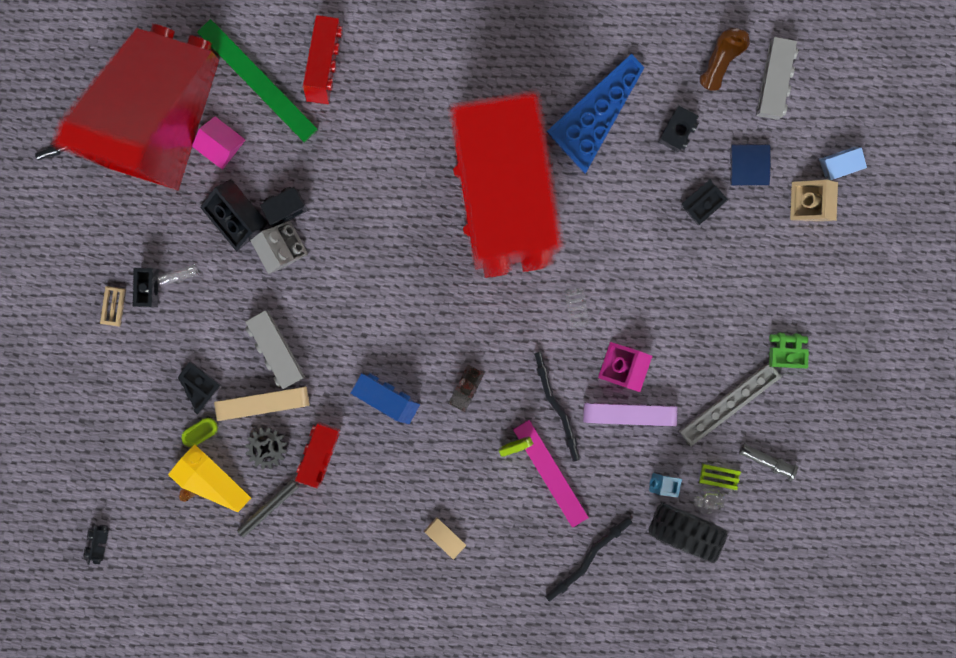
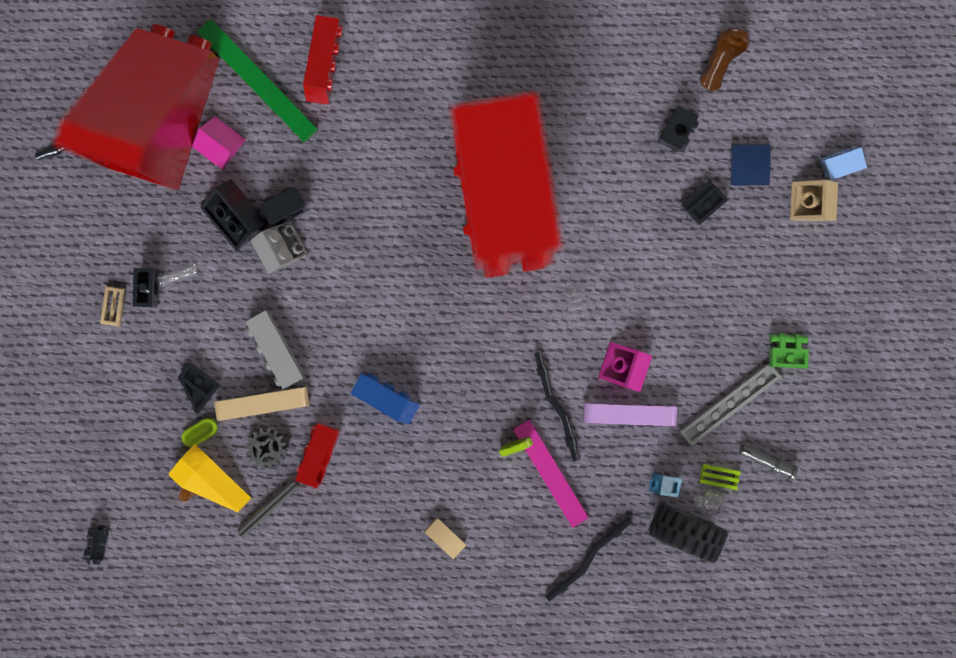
(466, 388): clear smoke slope -> none
(590, 120): blue wing -> none
(776, 78): light grey brick -> none

